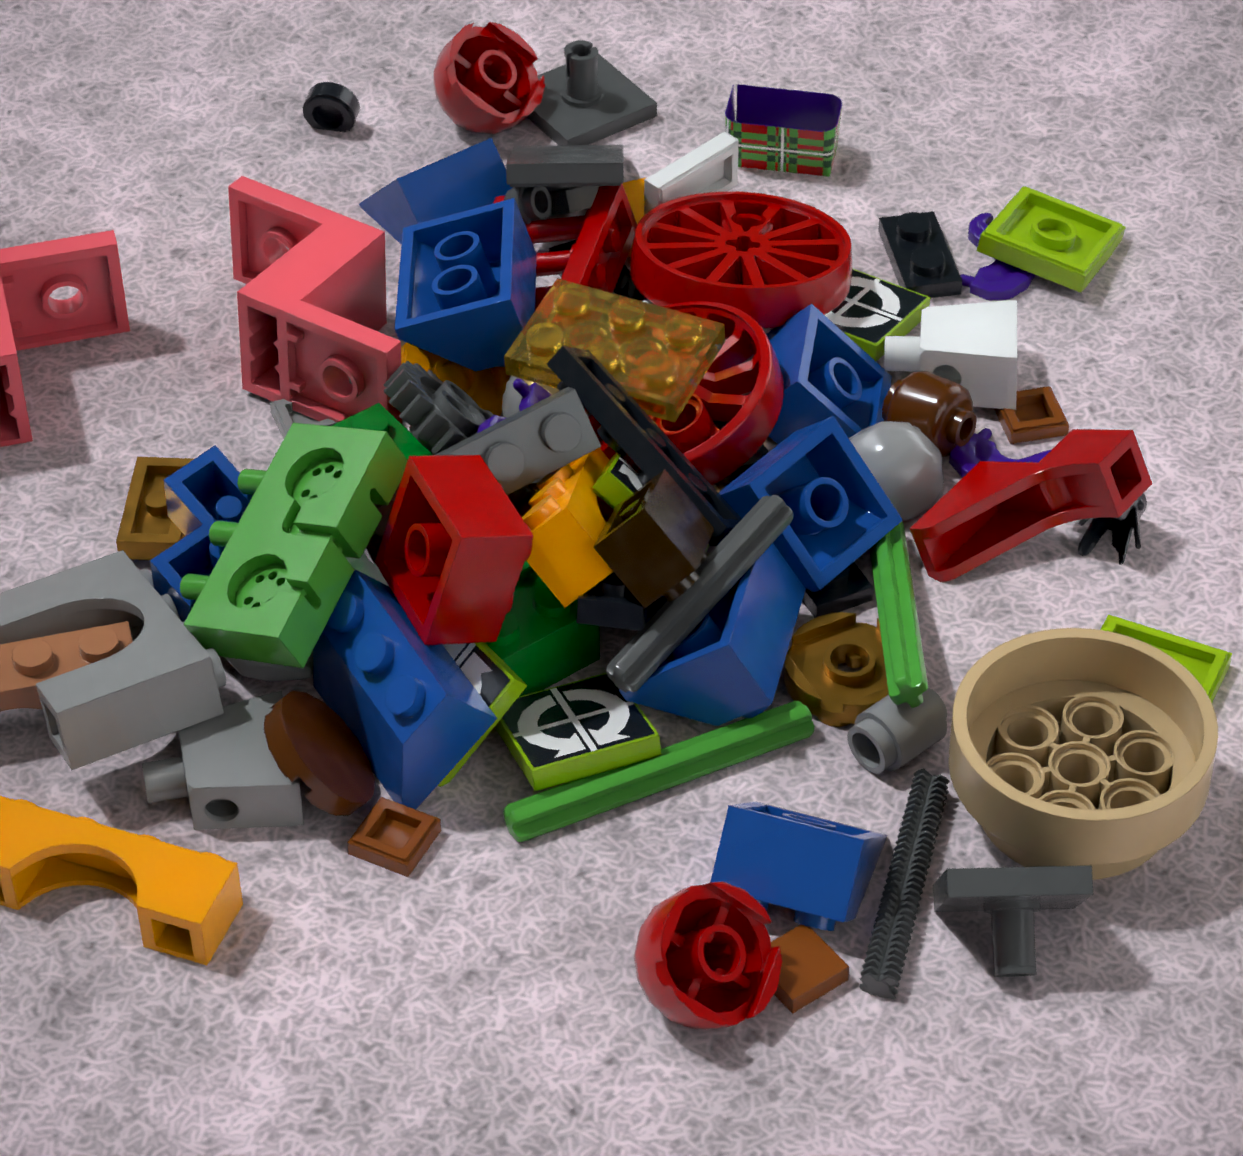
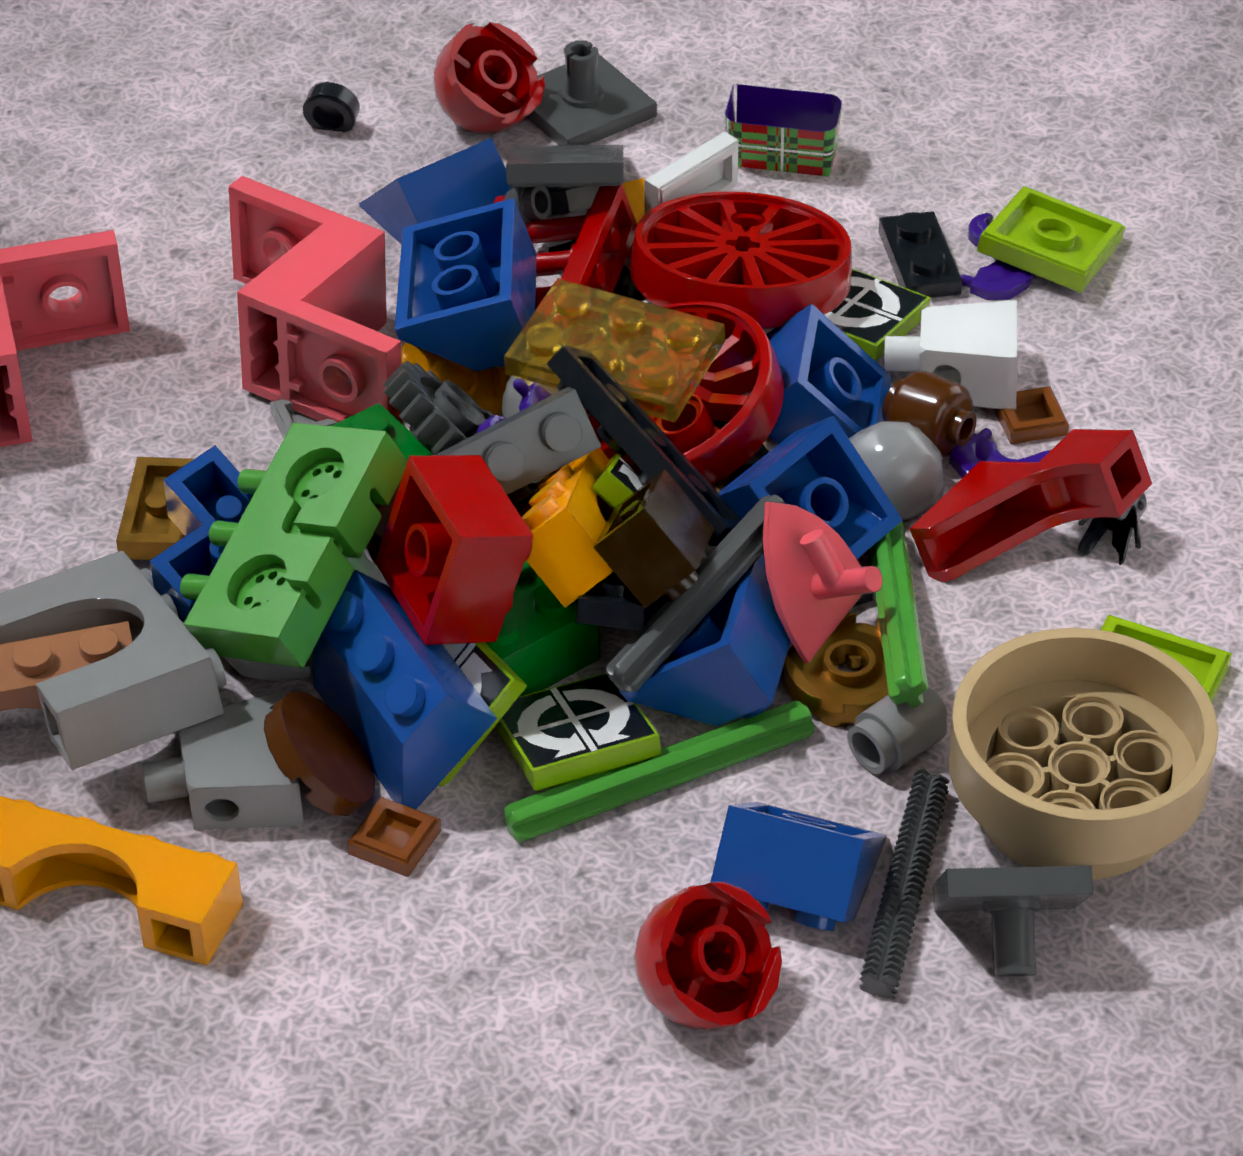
(807, 968): dark orange tile -> none
(811, 575): none -> coral shield

